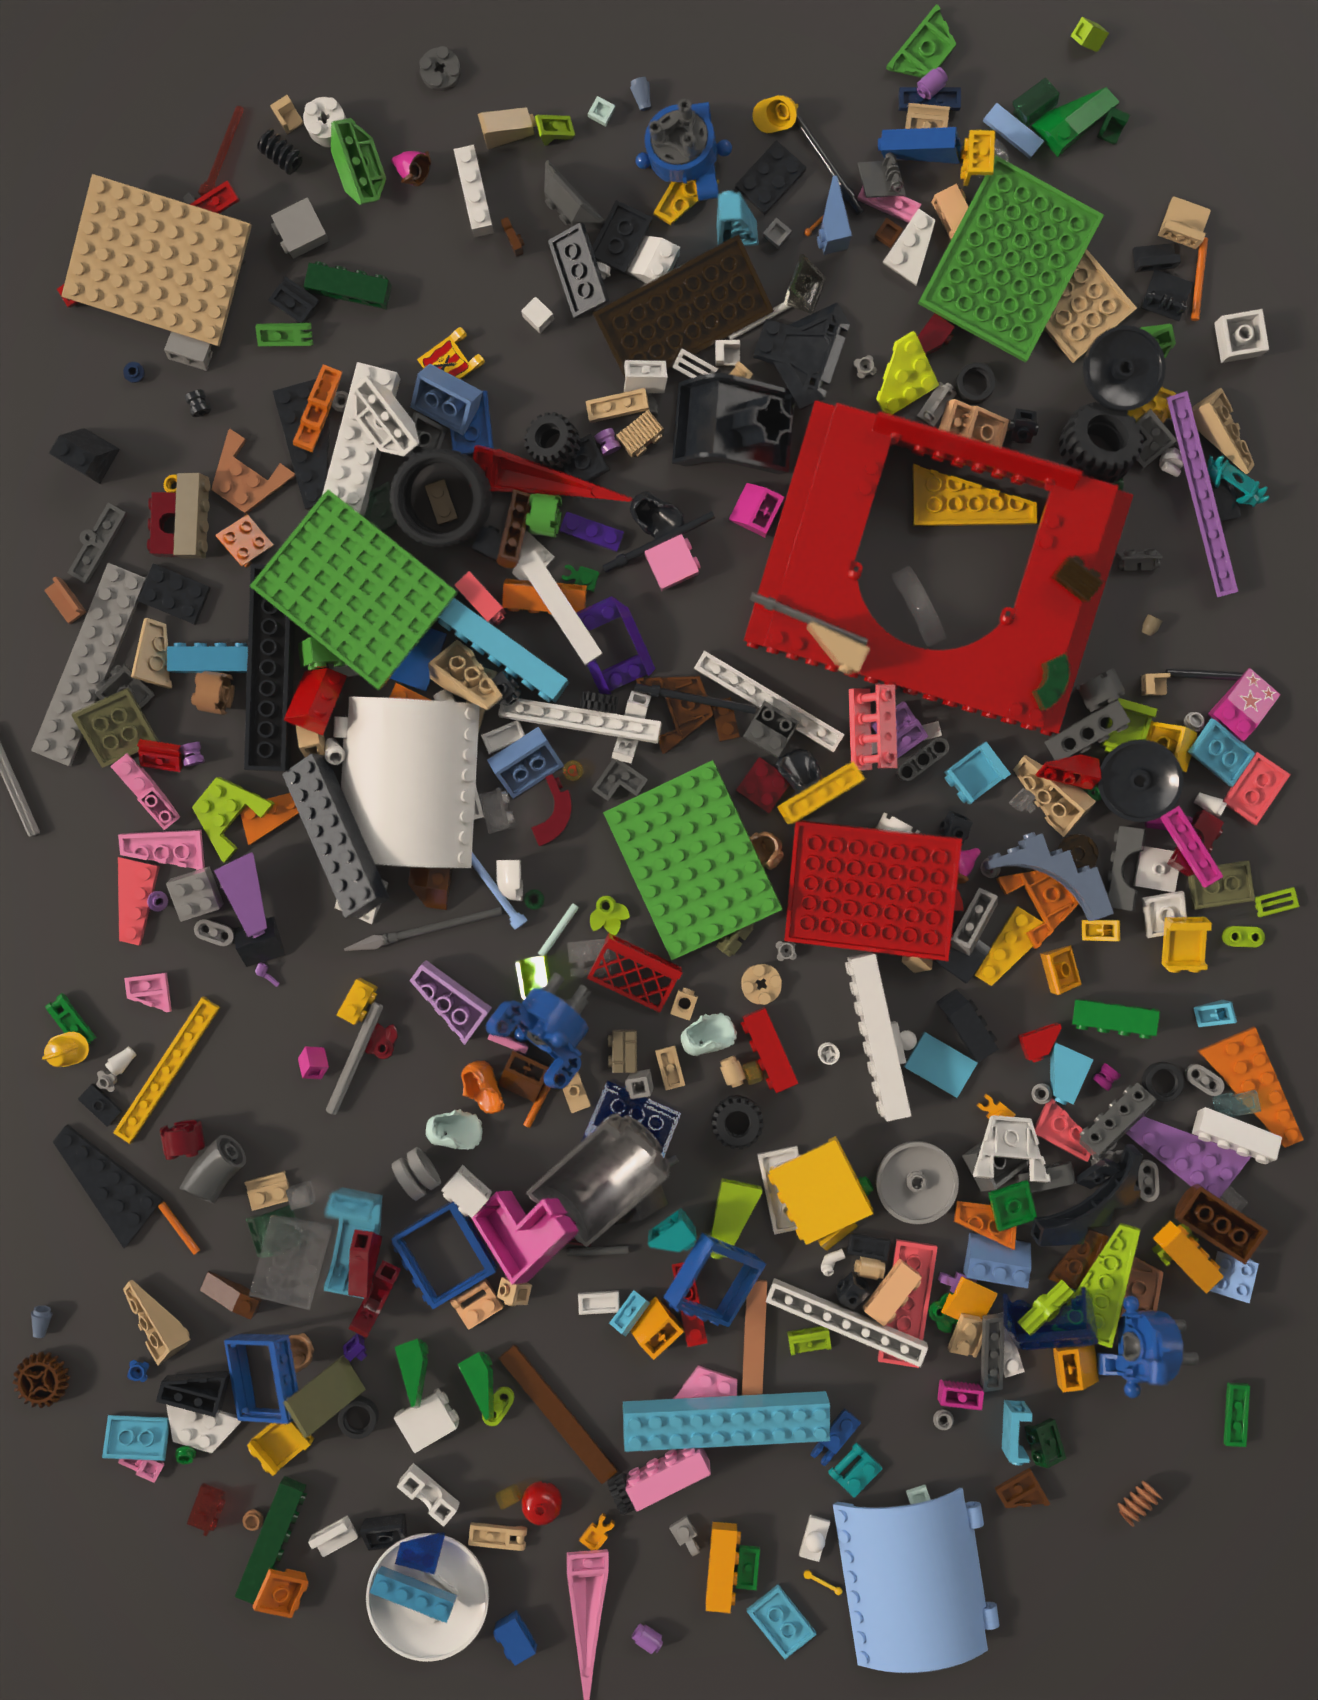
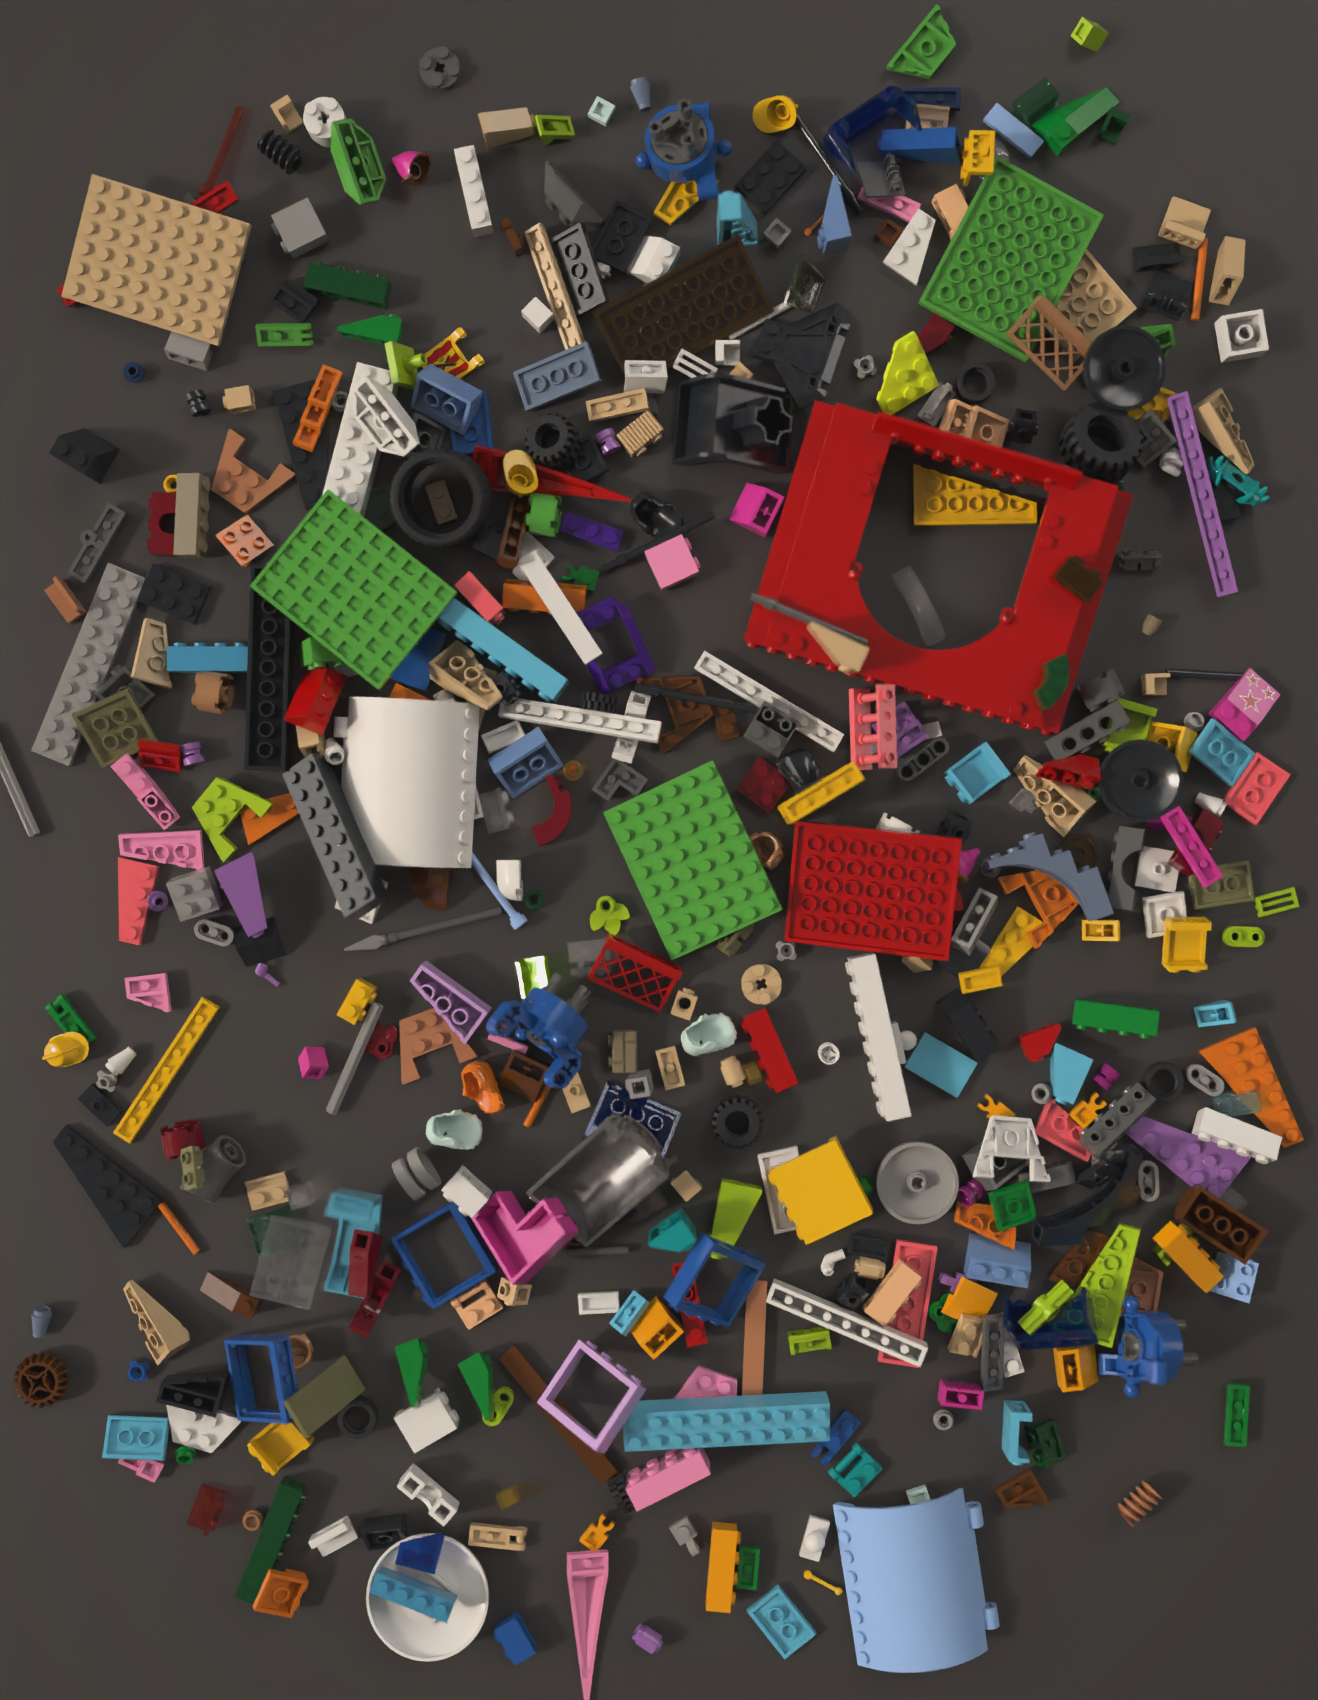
(190, 1159): none -> olive hinge
(239, 399): none -> tan brick
(355, 1347): dark purple tile -> none
(375, 329): none -> green slope
(403, 364): none -> lime tile
(424, 1034): none -> nougat wing
(520, 473): none -> yellow piece
(541, 1503): red cylinder -> none
(554, 286): none -> tan tile
(557, 376): none -> sand blue plate
(558, 930): light aqua bar -> none
(621, 1413): none -> lavender window
(686, 1185): none -> tan panel
(830, 1240): yellow slope -> none
(864, 118): none -> clear blue windscreen
(932, 83): medium lavender brick -> none
(970, 1193): none -> magenta wheel
(980, 979): none -> yellow tile
(1061, 970): light orange slope -> none
(1063, 327): none -> medium nougat fence
(1085, 1112): none -> light orange plate
(1228, 270): none -> tan slope

